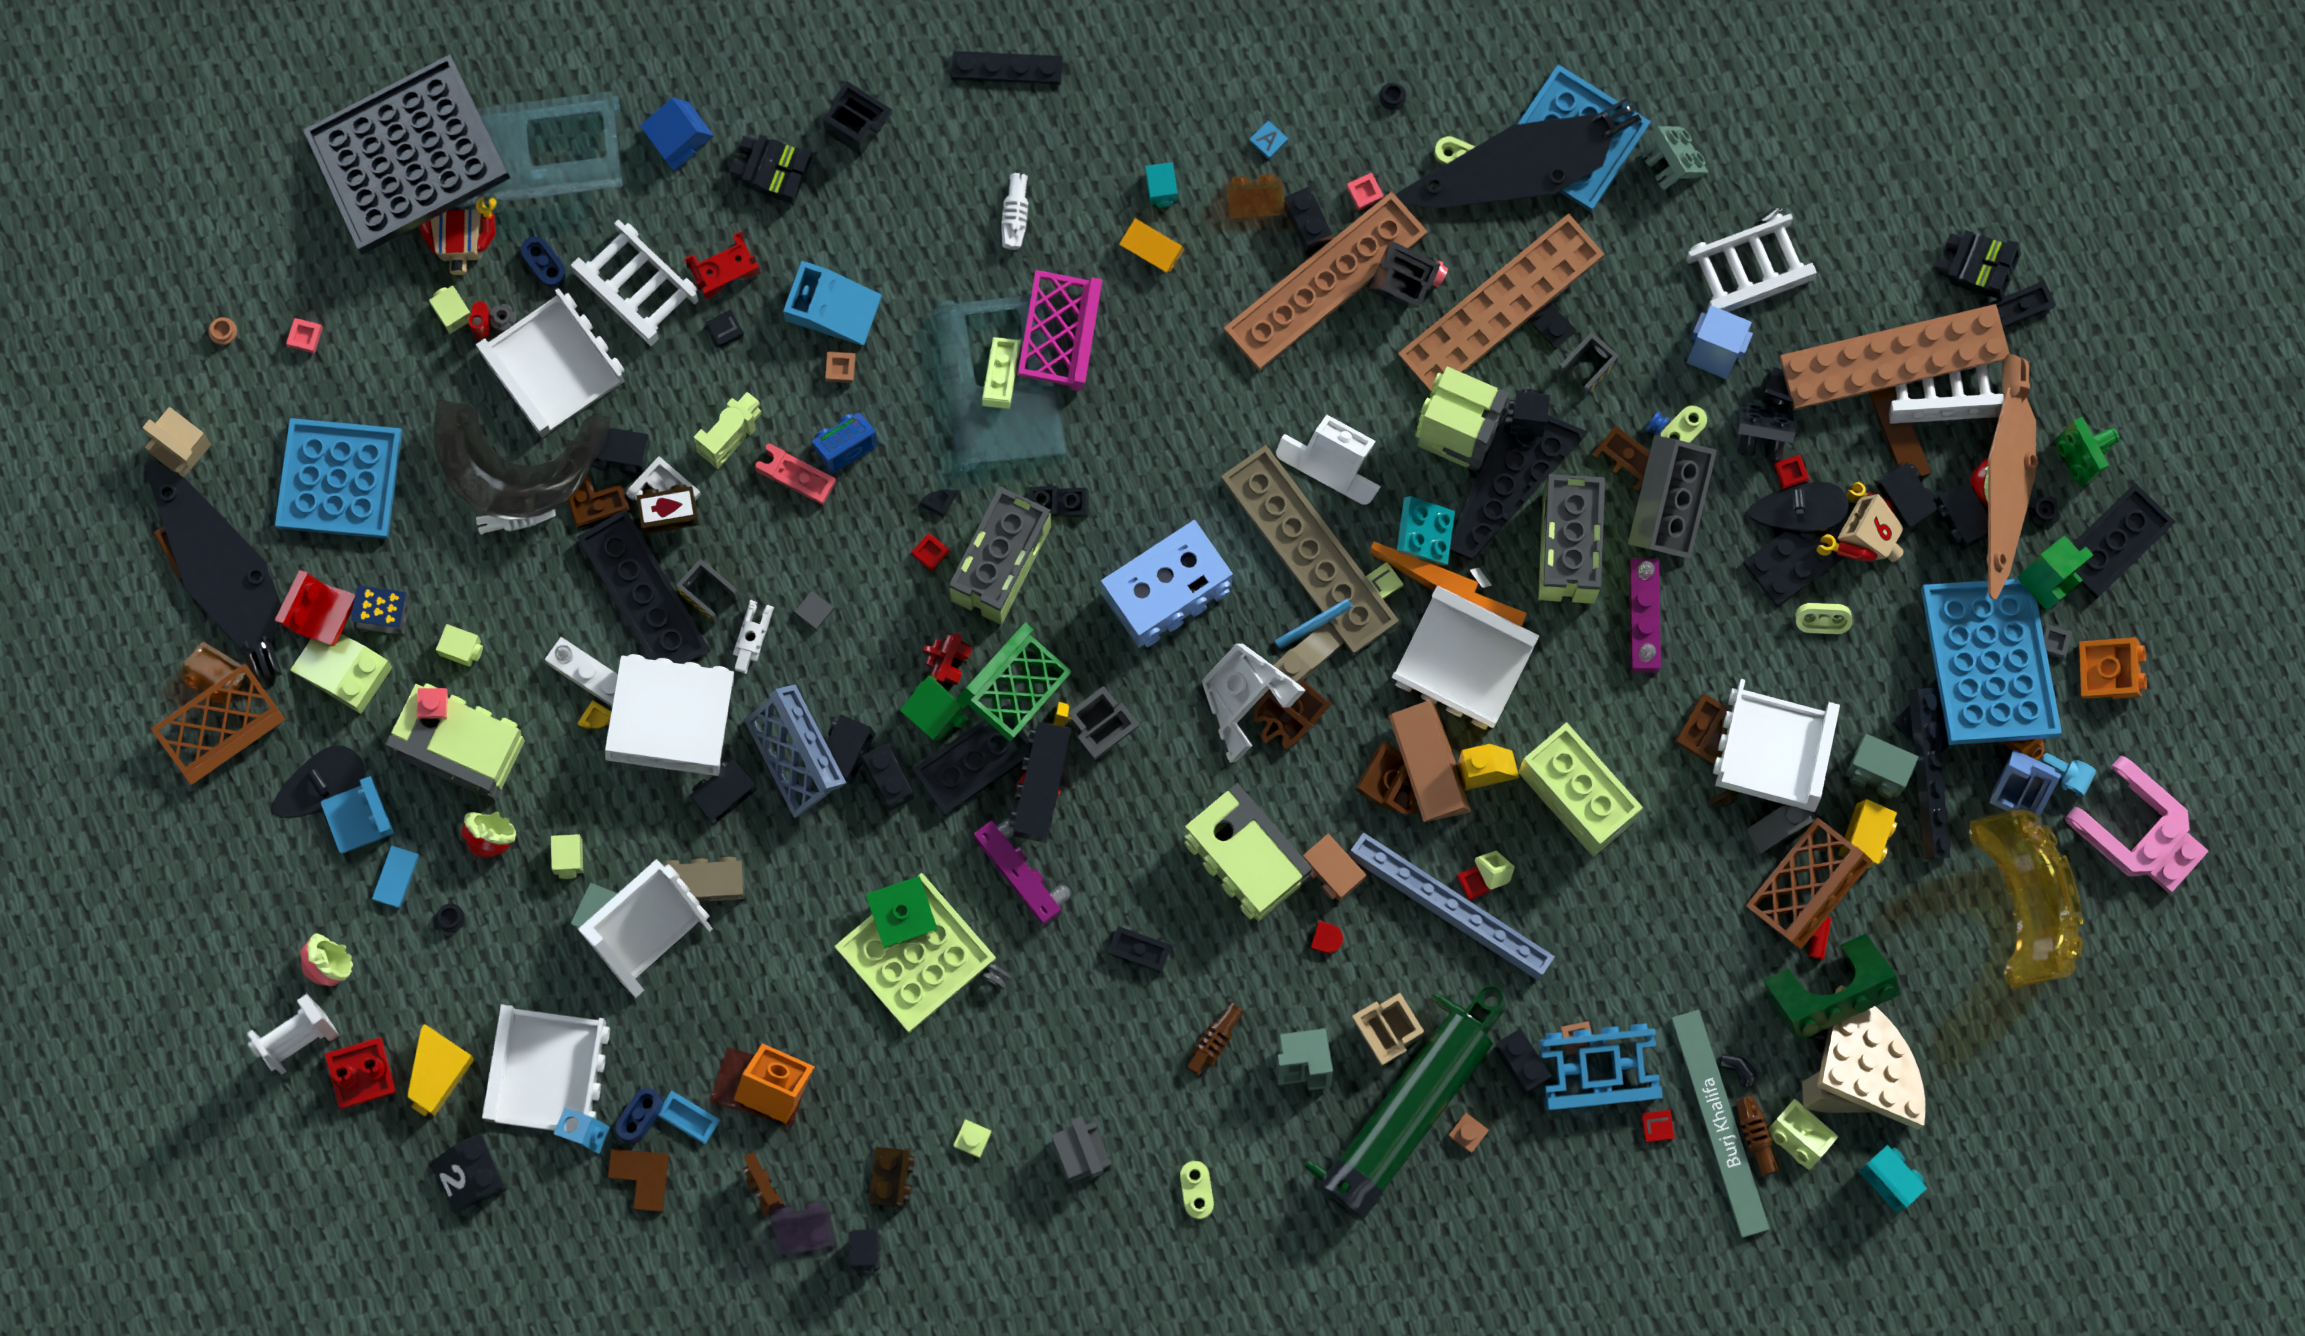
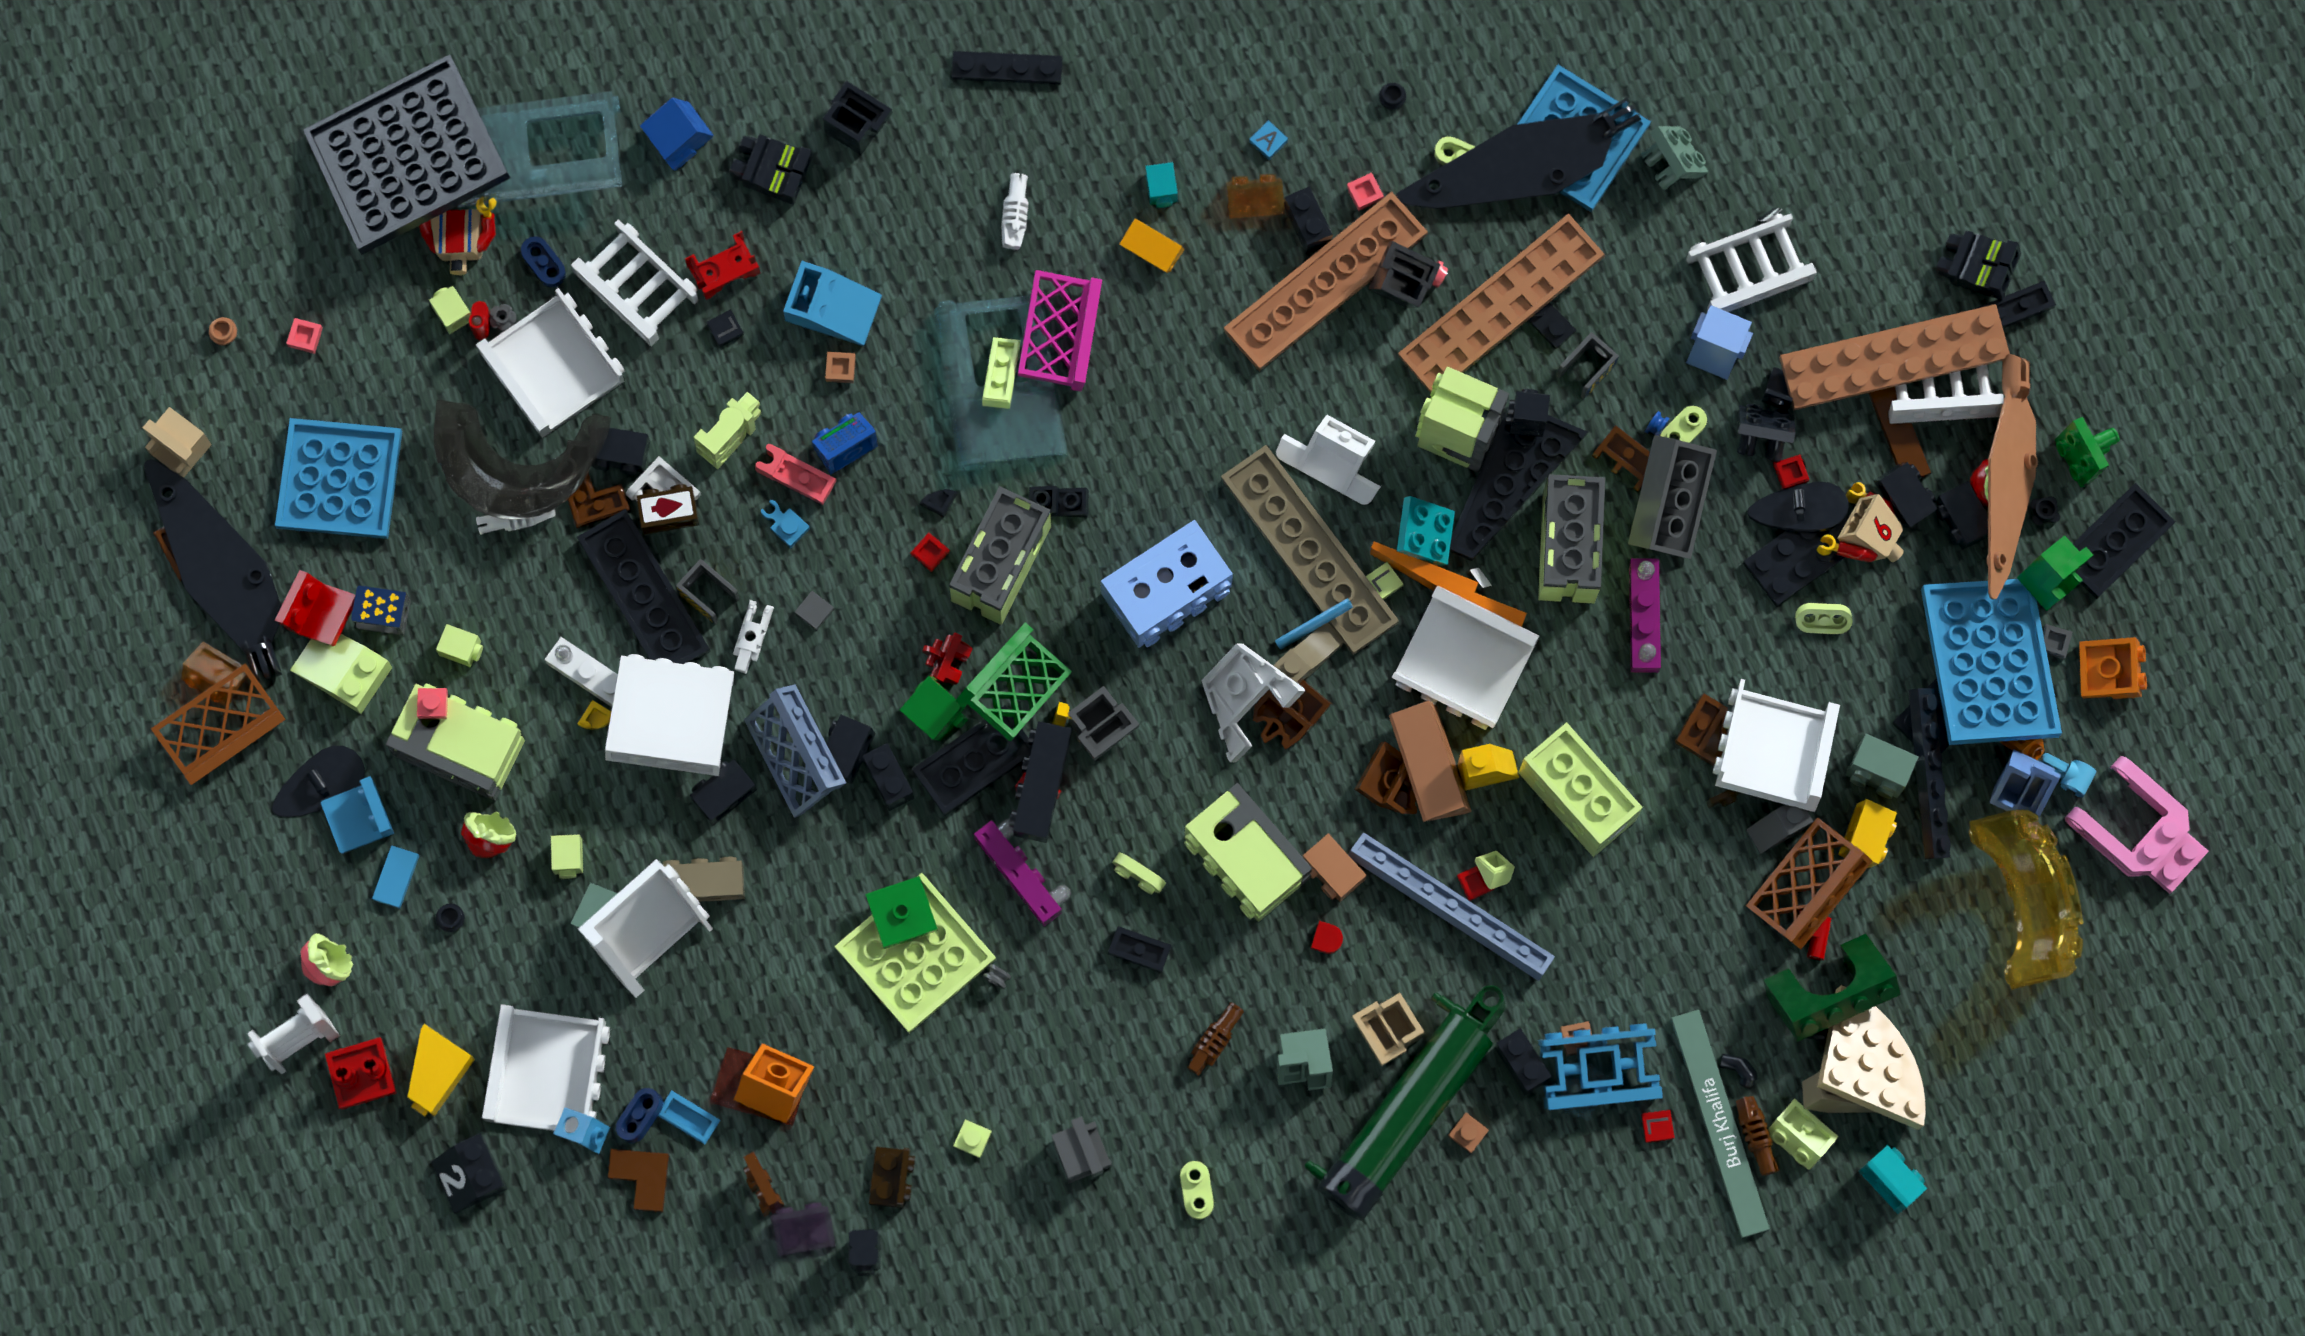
(787, 526): none -> dark azure plate
(1128, 867): none -> yellowish green plate

